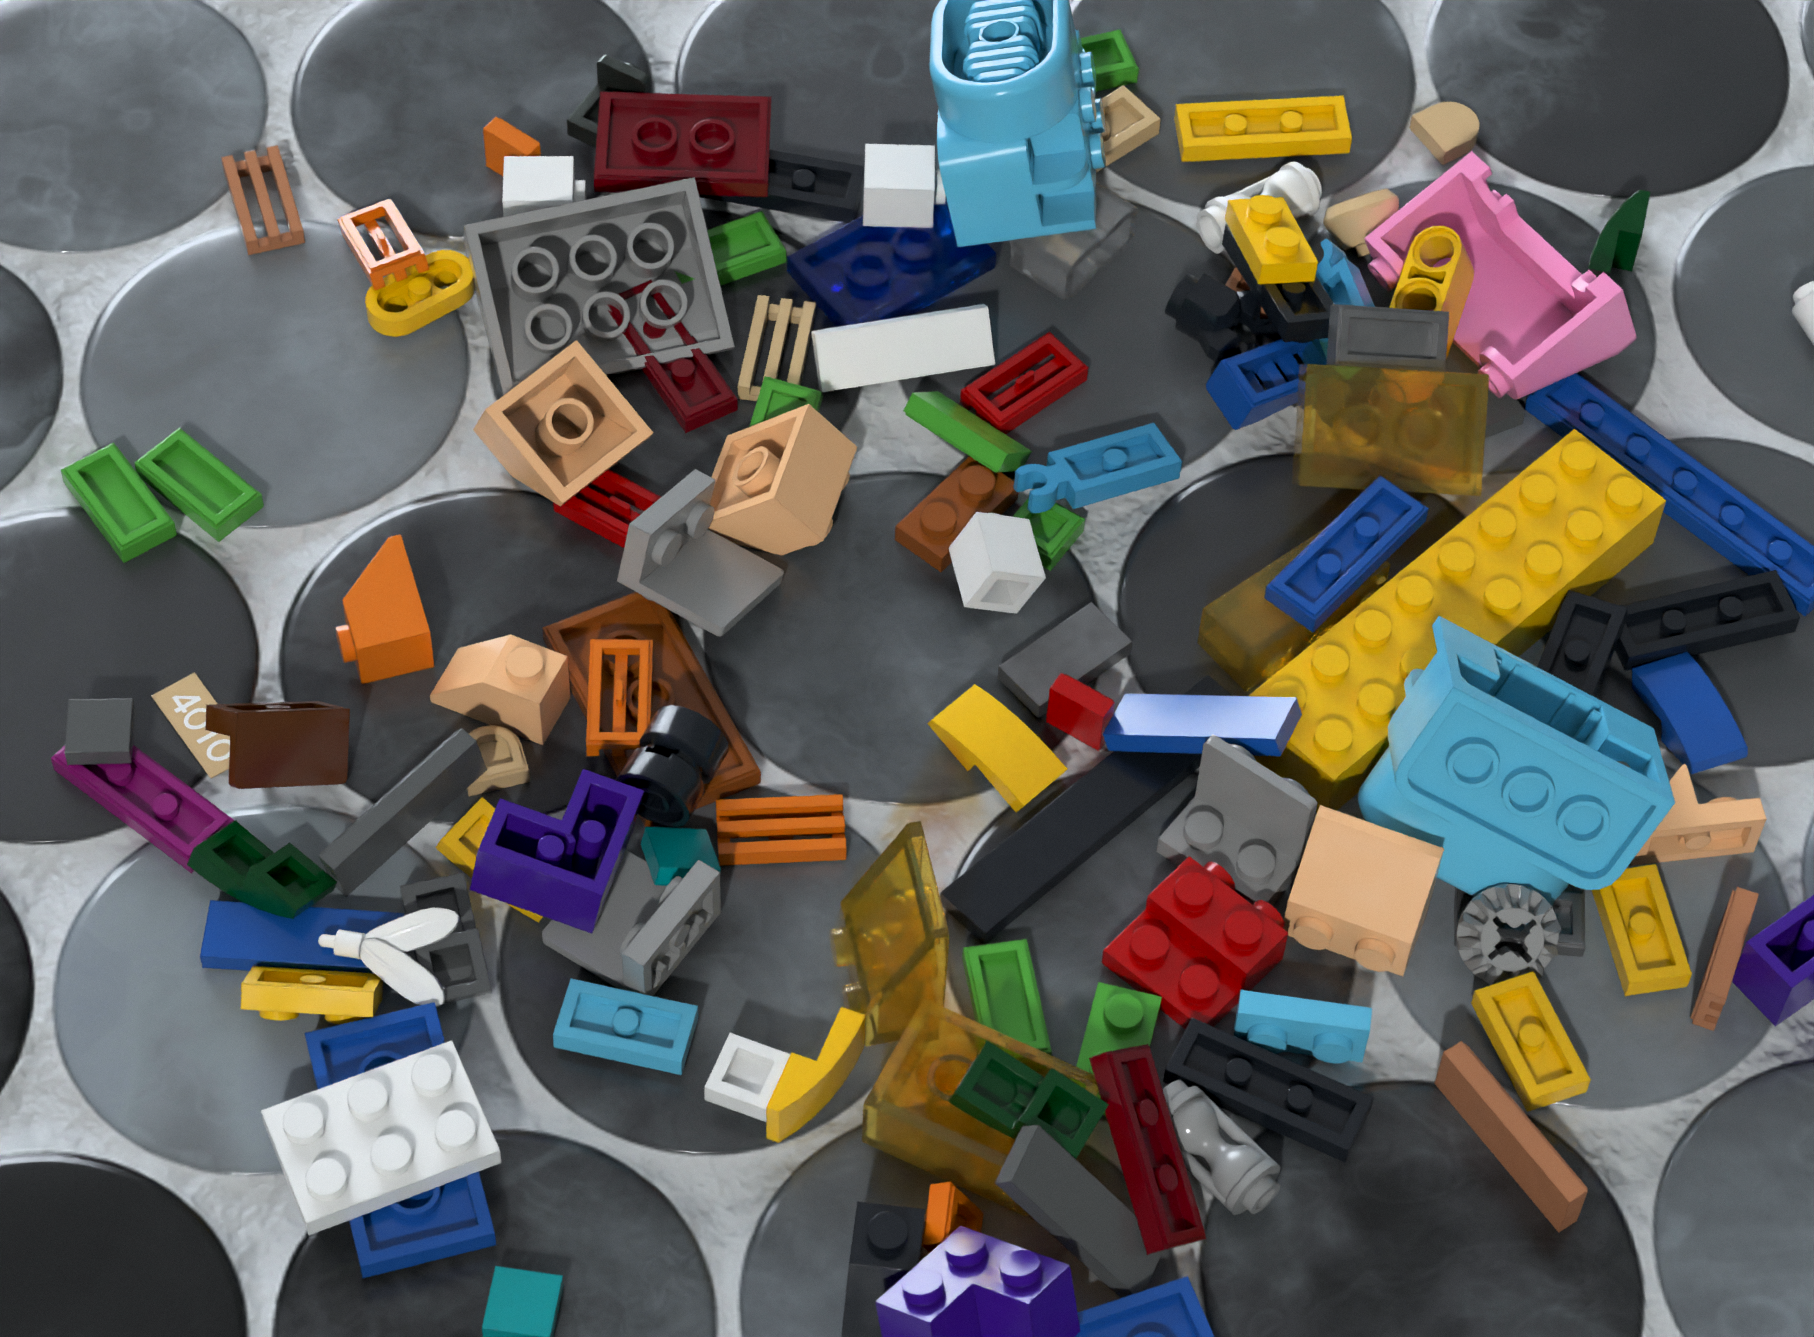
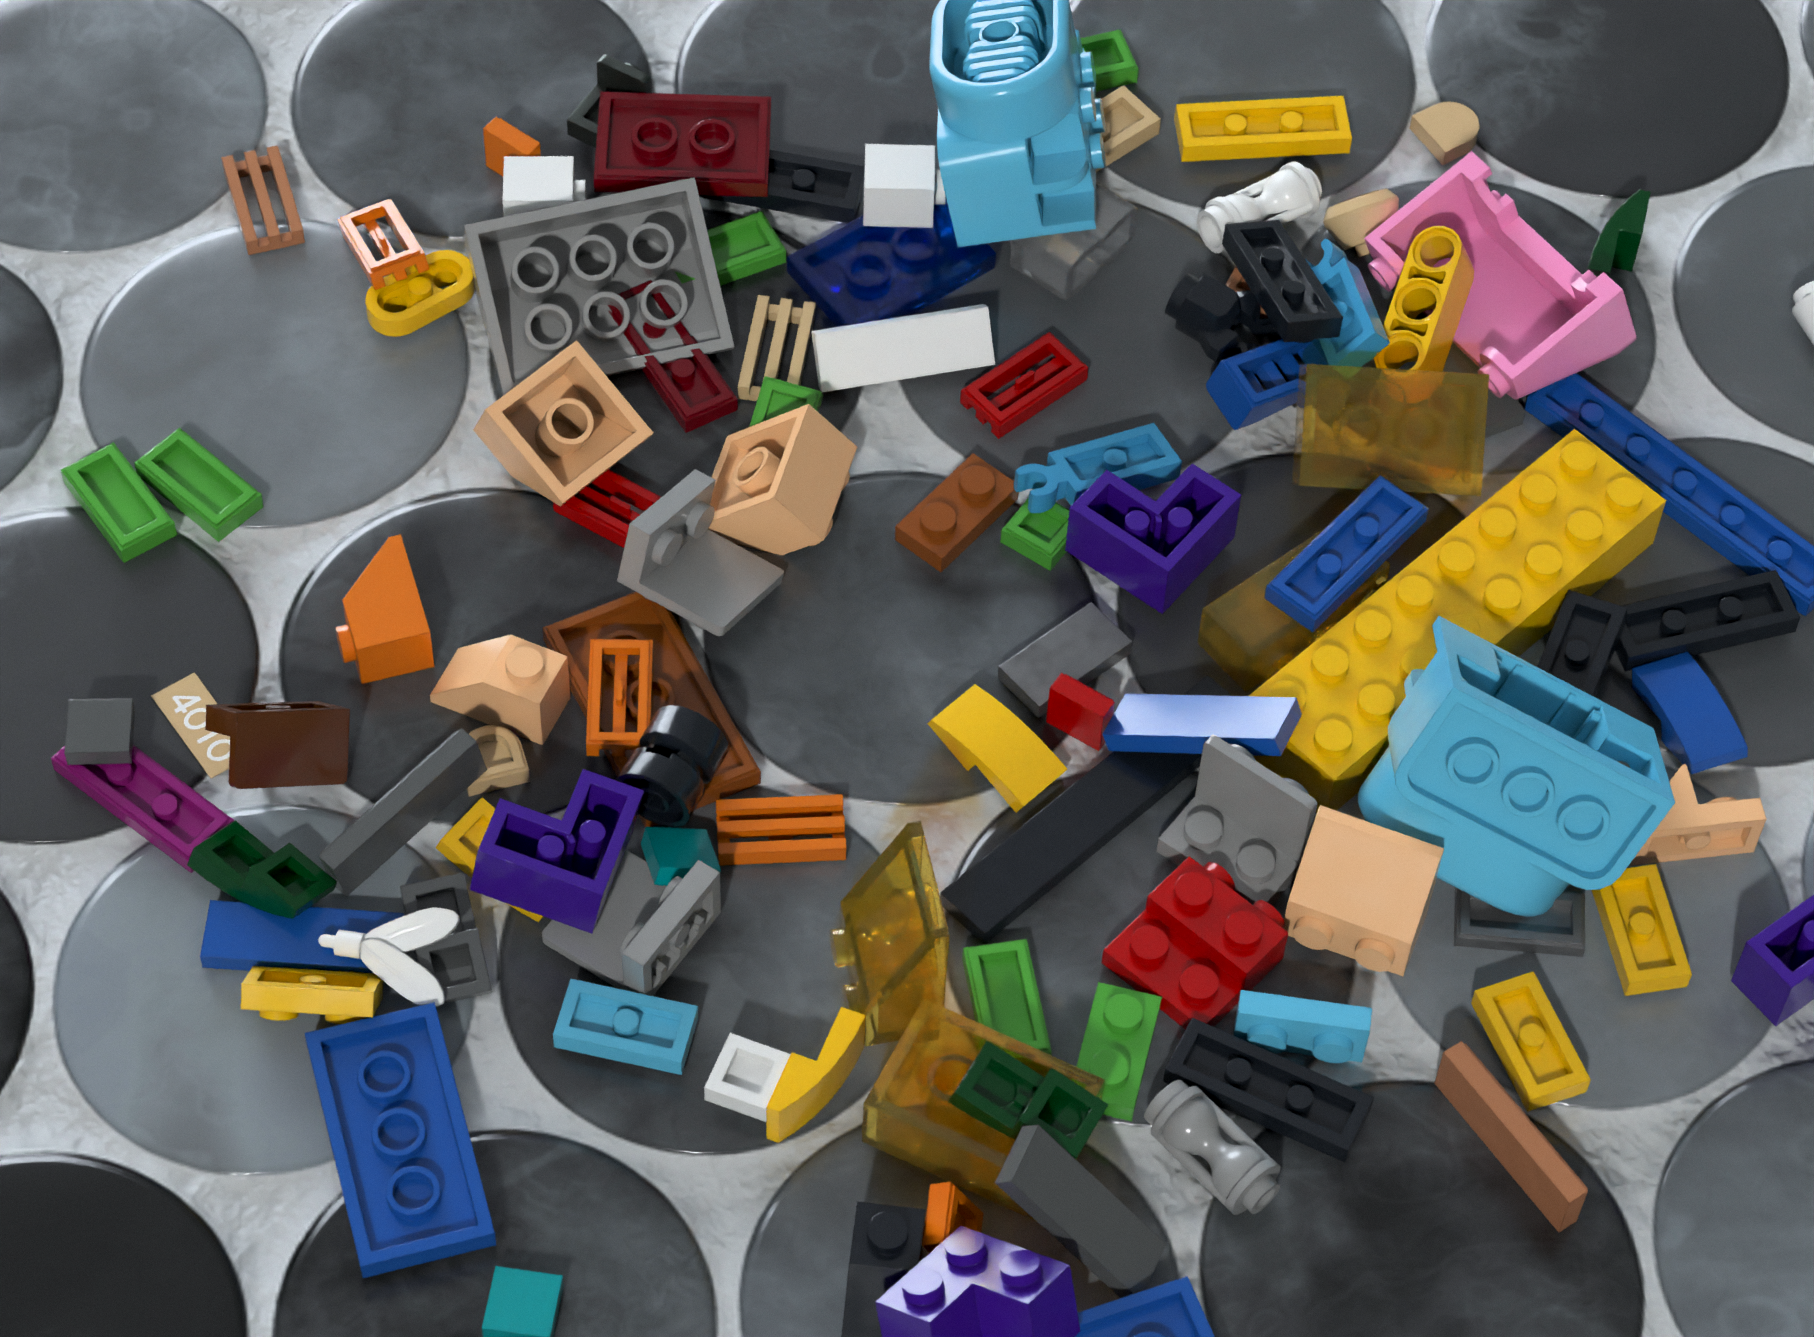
(380, 1137): white plate -> none
(966, 431): bright green tile -> none
(996, 562): white brick -> none
(1147, 1148): dark red tile -> none
(1153, 544): none -> dark purple brick
(1271, 240): yellow plate -> none
(1387, 338): flat silver tile -> none
(1479, 934): light grey gear -> none
(1724, 958): nougat tile -> none

